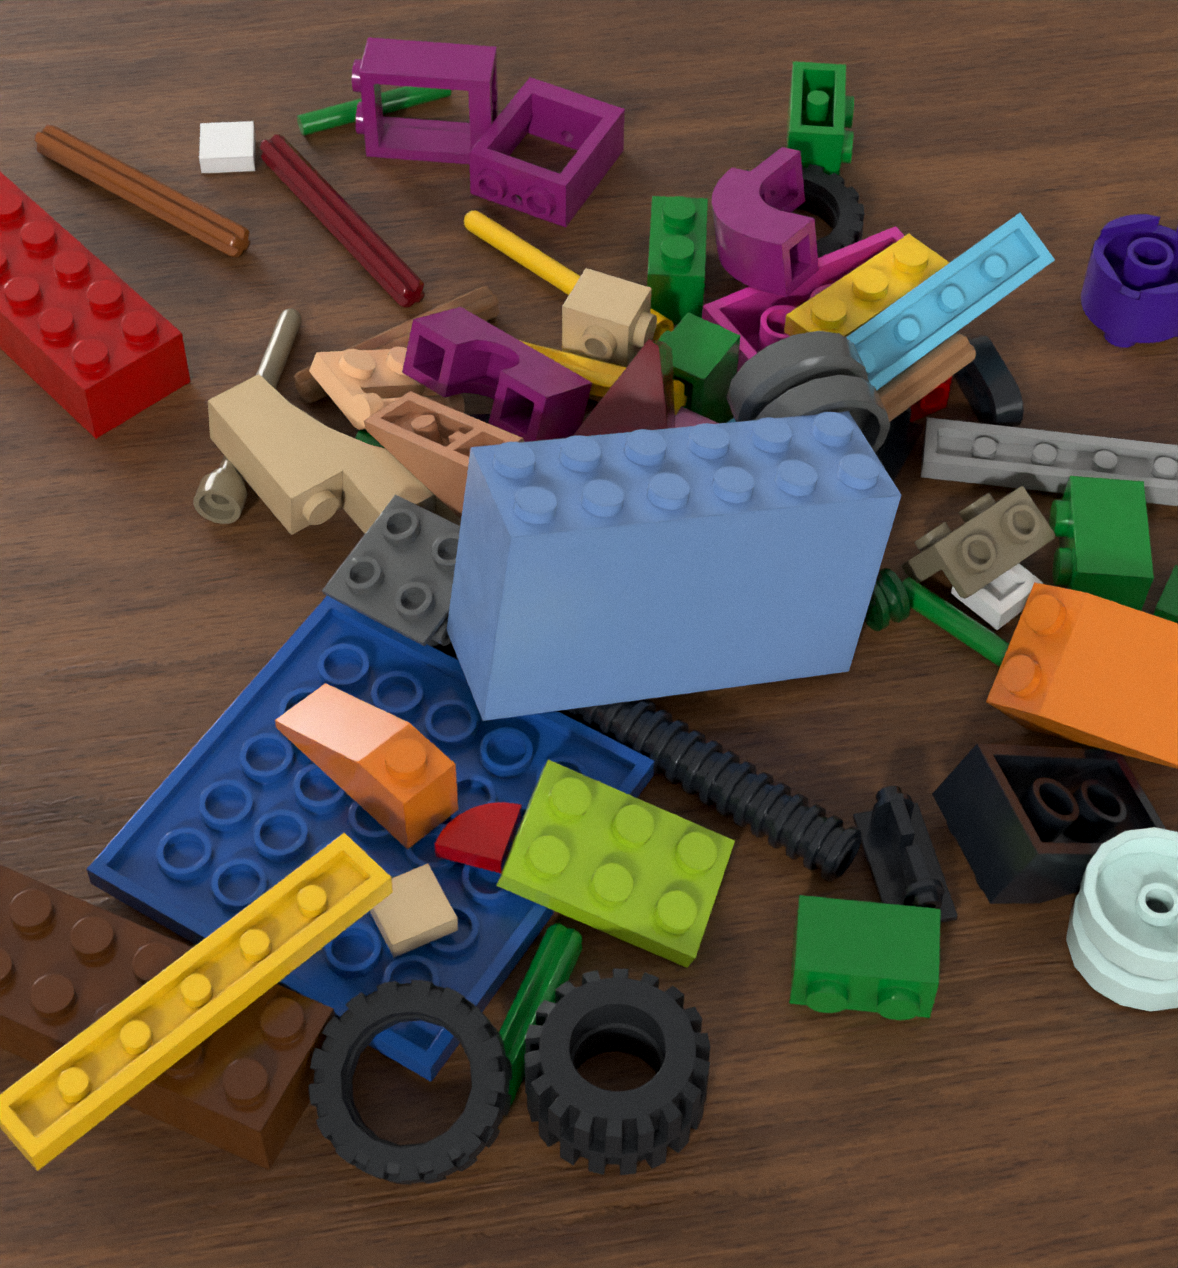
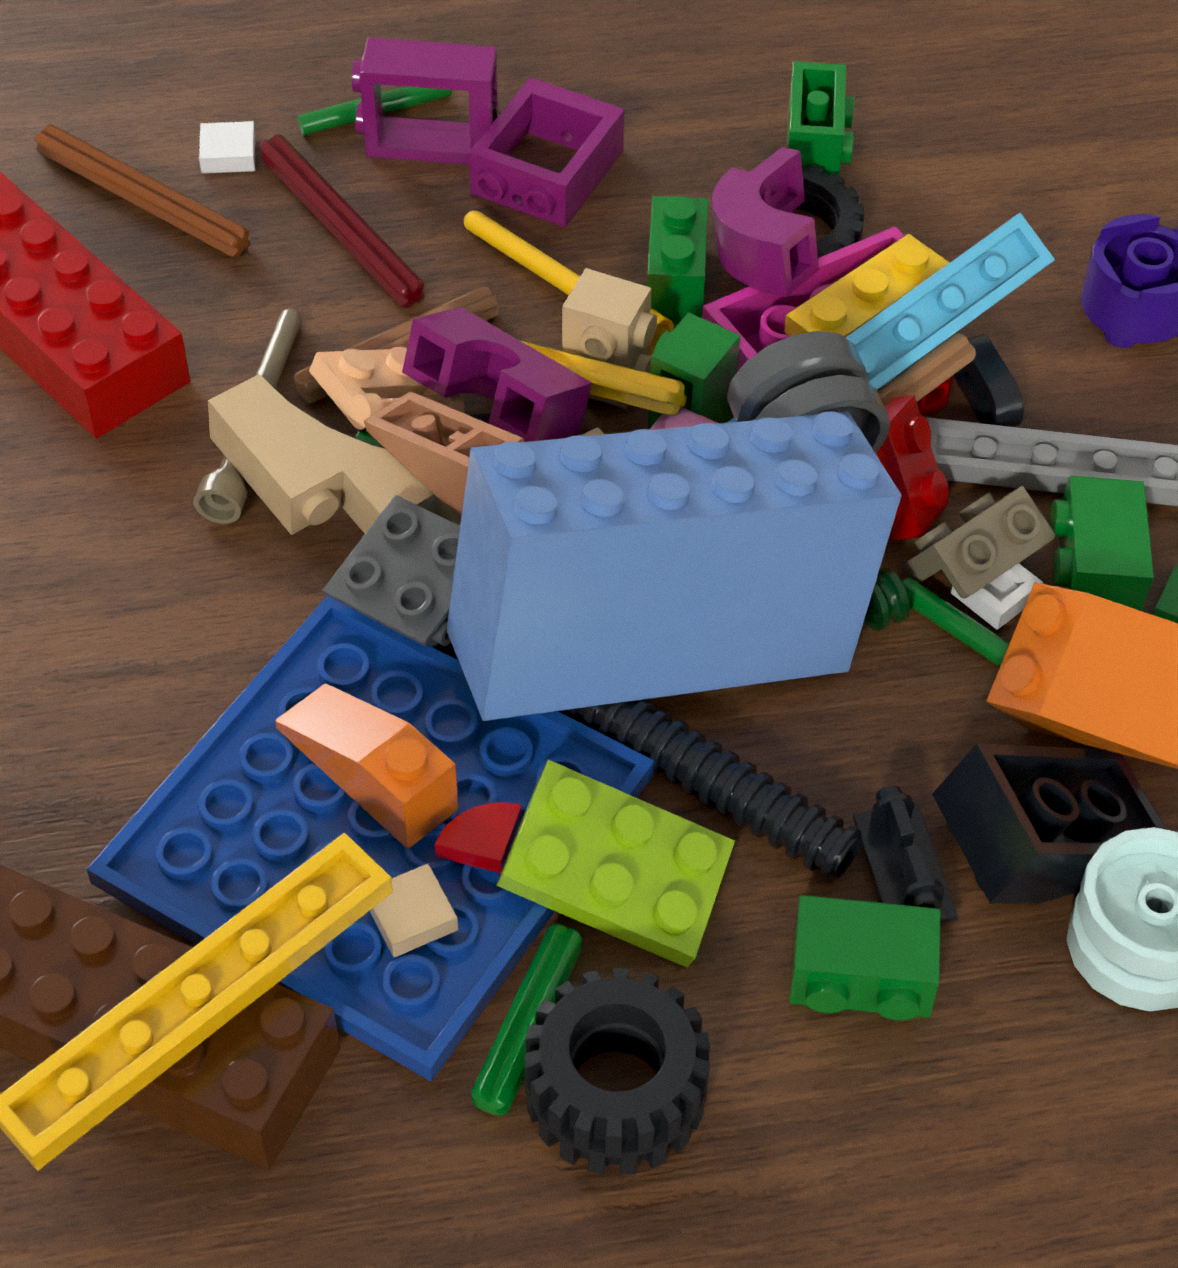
(338, 1059): black tyre -> none
(639, 396): dark red slope -> none
(913, 469): none -> red bracket

